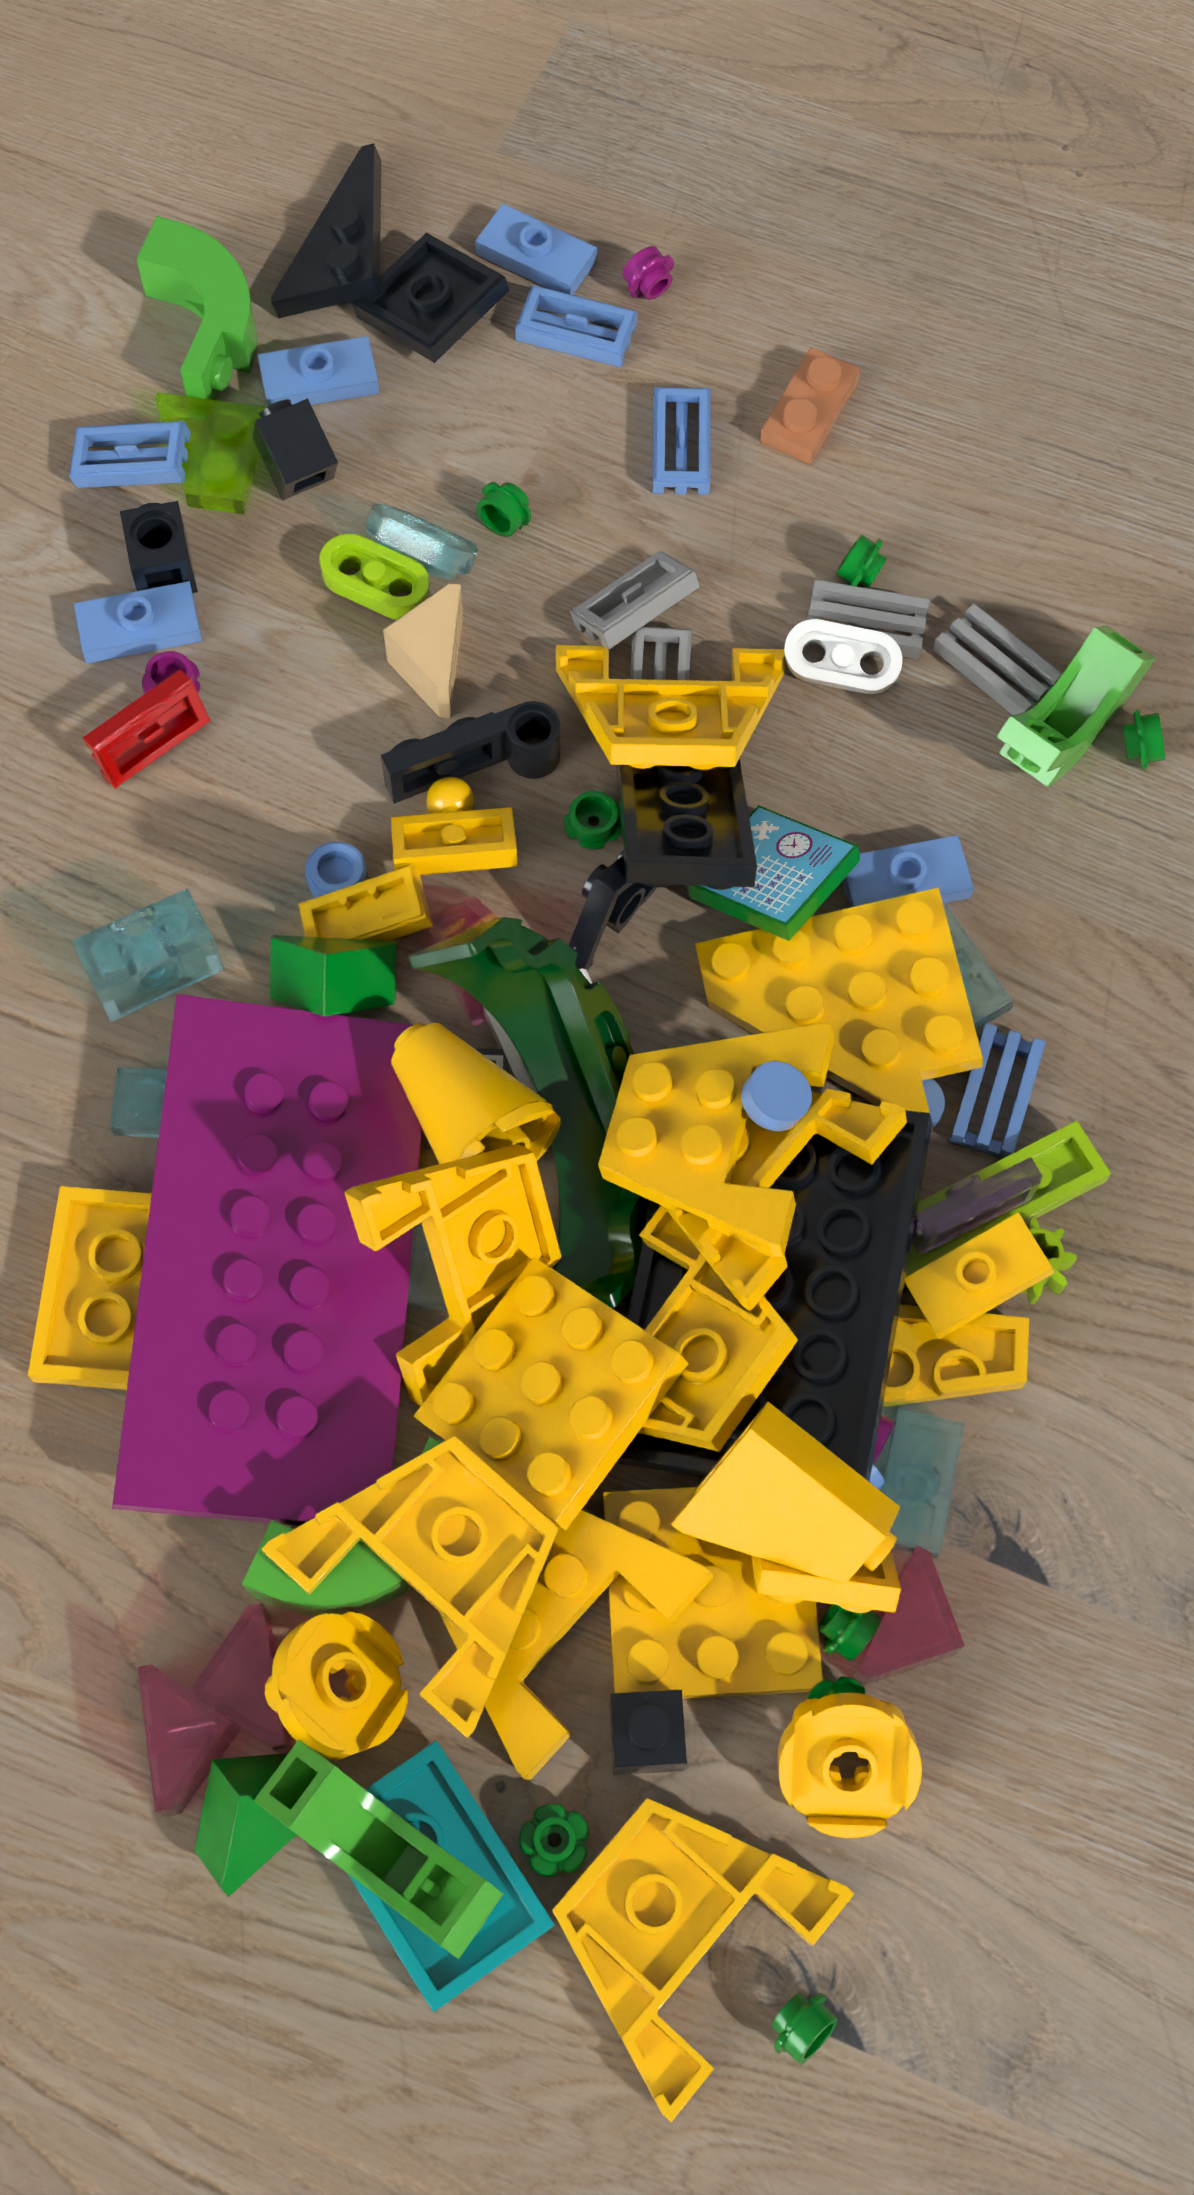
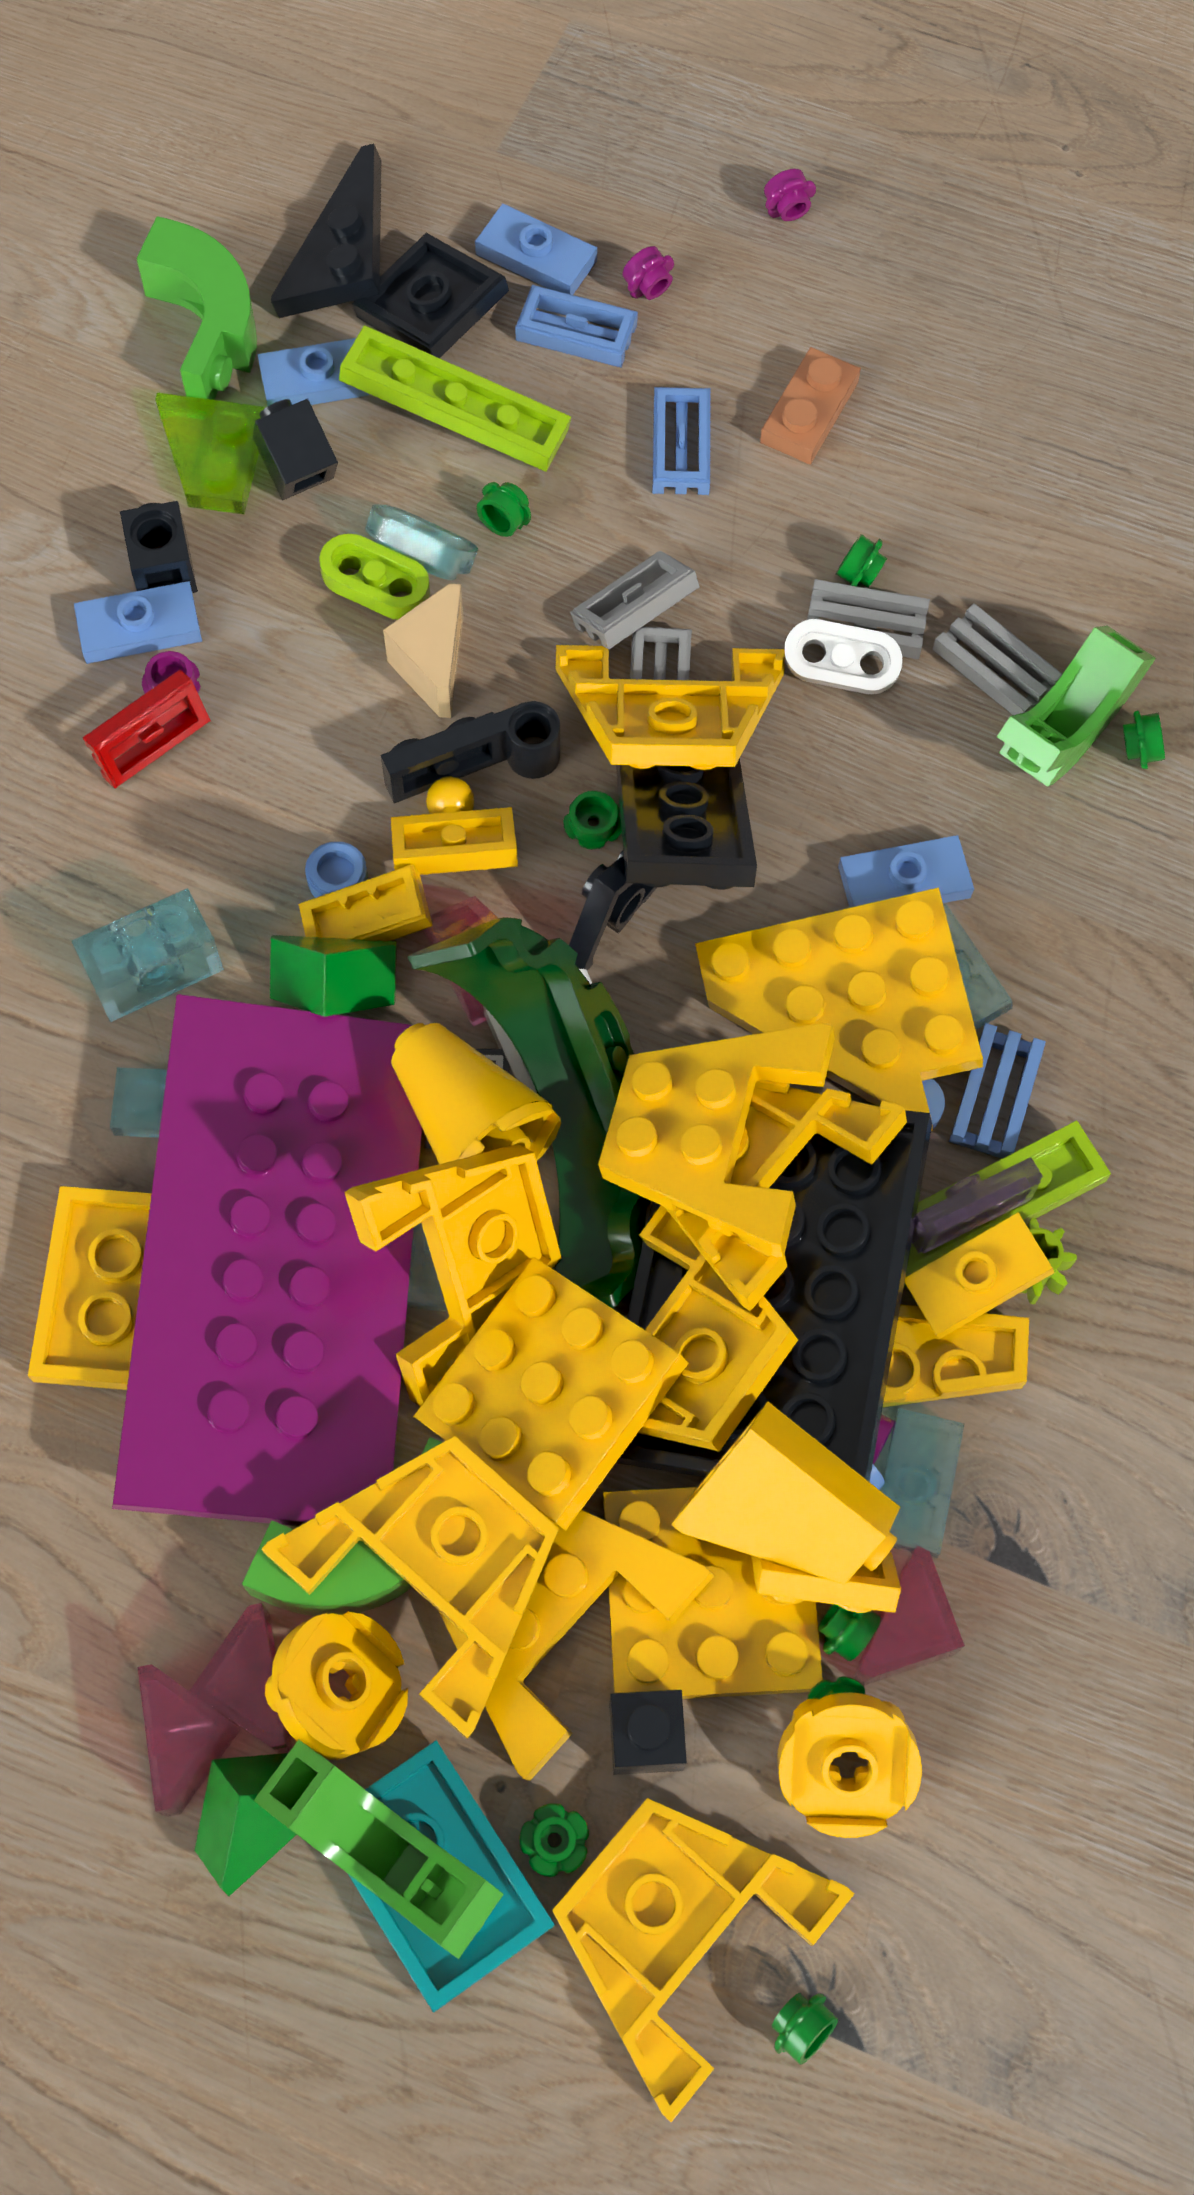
(128, 463): medium blue tile -> none
(454, 398): none -> lime plate
(776, 1096): medium blue tile -> none
(789, 195): none -> magenta plate
(793, 874): tile -> none

